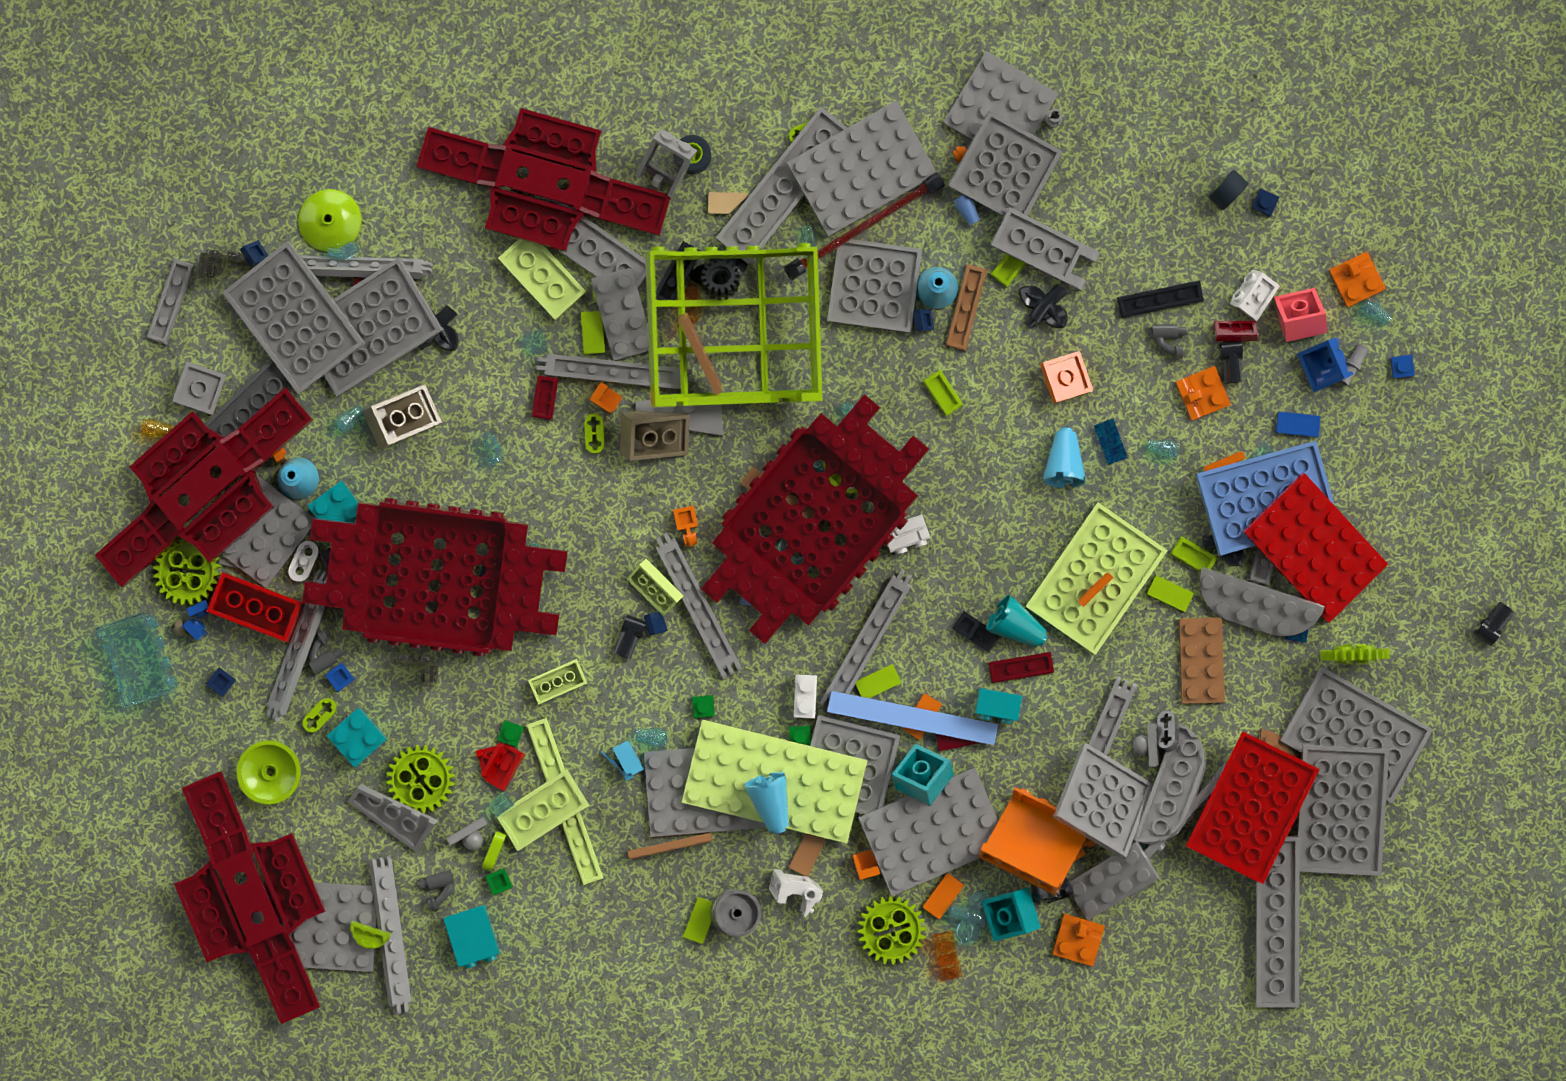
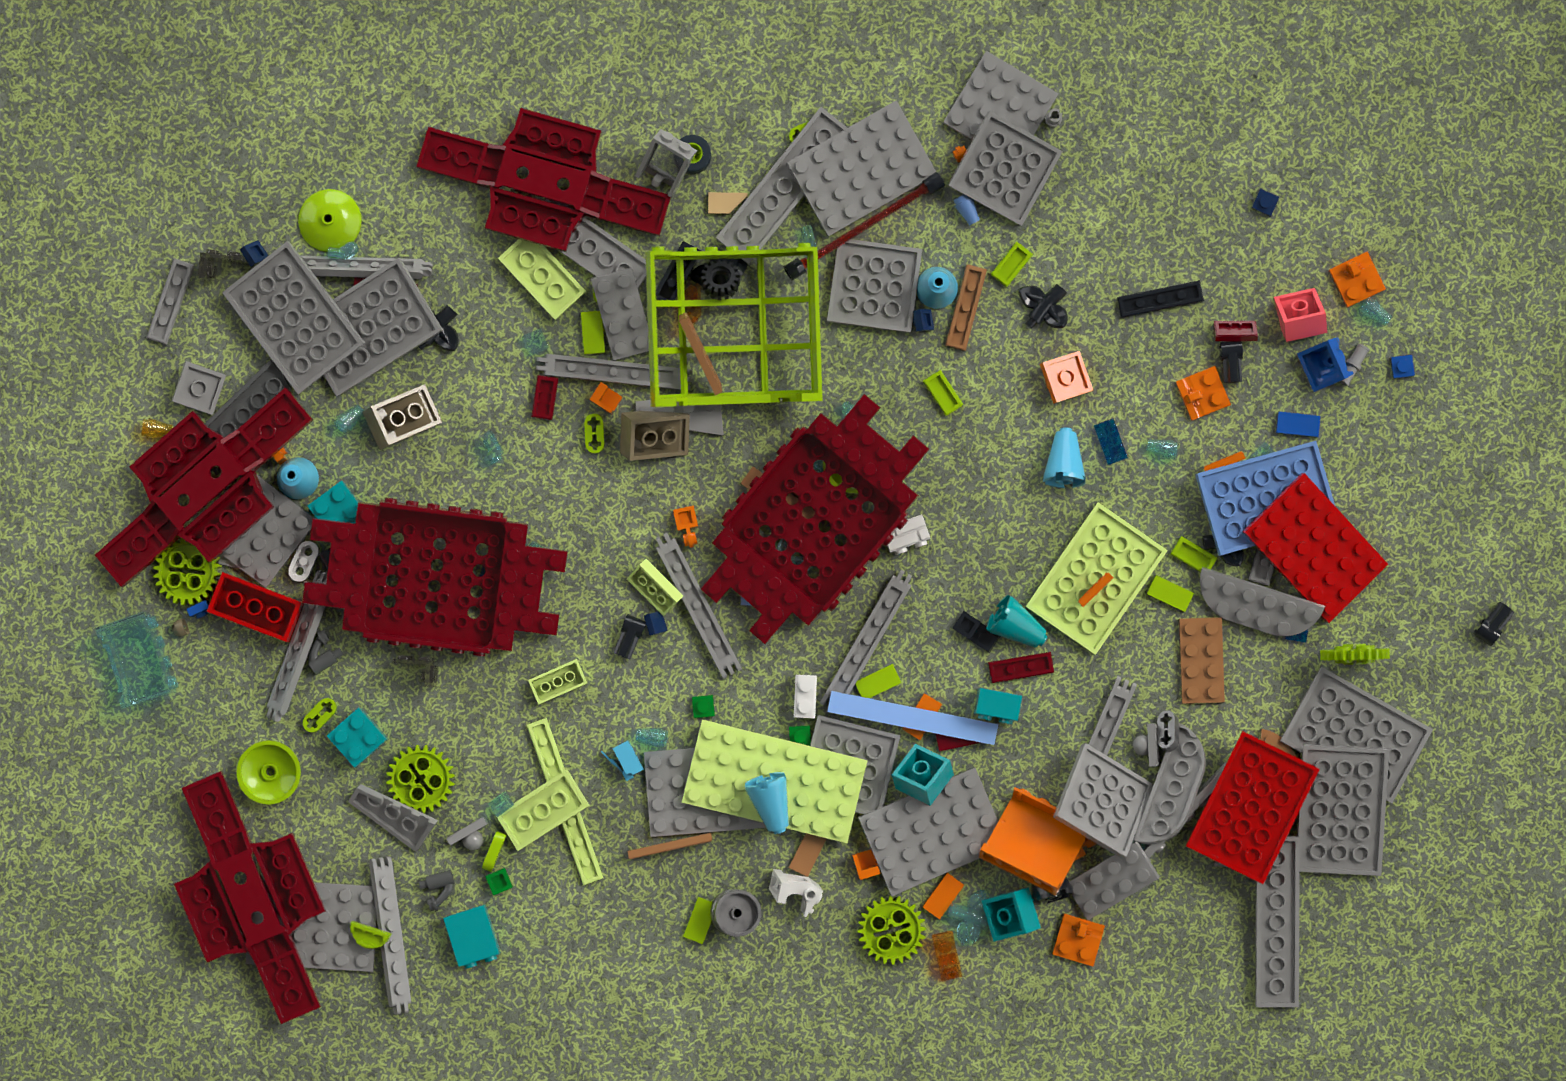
(195, 628): blue plate -> none
(221, 682): dark blue plate -> none
(340, 677): blue plate -> none
(499, 764): red slope -> none
(510, 733): green plate -> none
(1041, 247): light grey hinge -> none
(1168, 331): dark grey plant -> none
(1228, 190): black wheel -> none
(1254, 294): white bracket -> none

